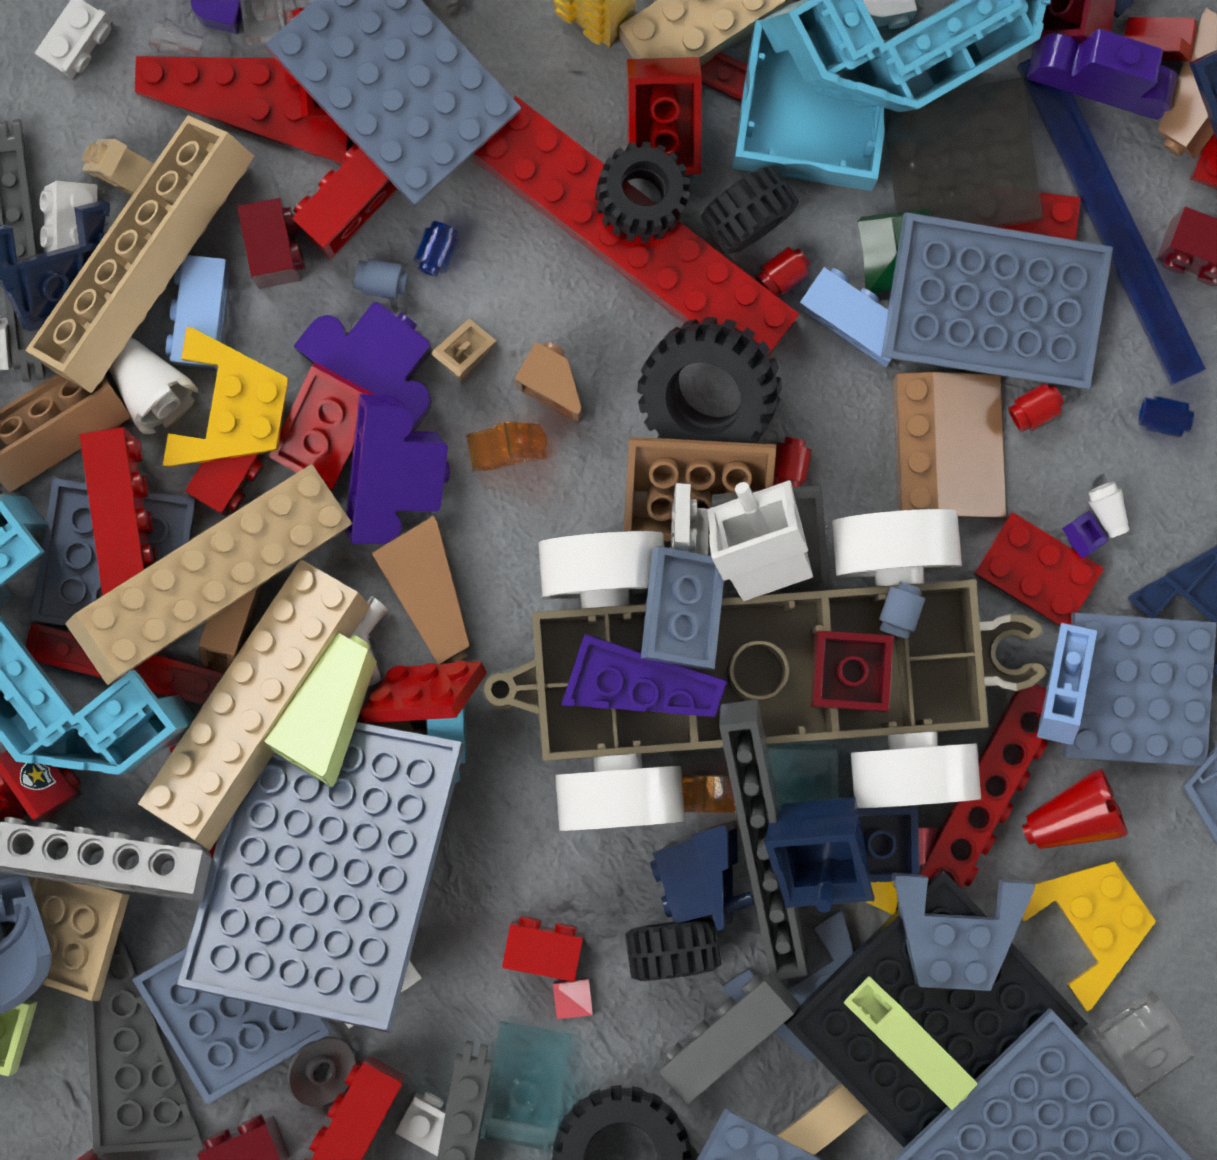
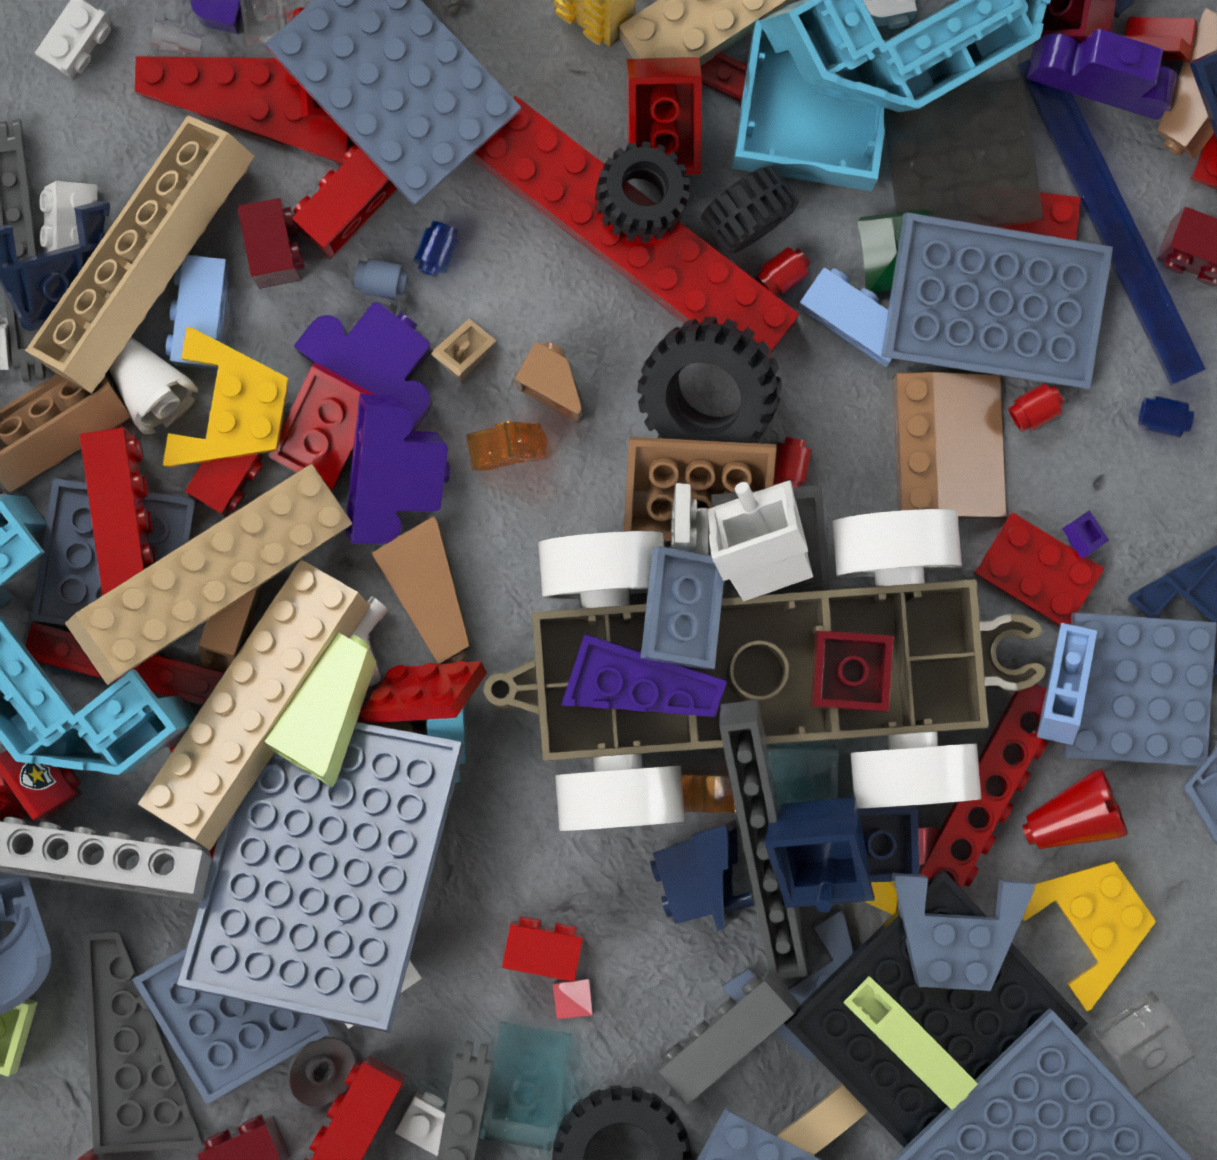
(81, 933): tan plate -> none
(115, 164): tan pin -> none
(673, 949): black tyre -> none
(901, 610): sand blue brick -> none
(1110, 509): white cone -> none

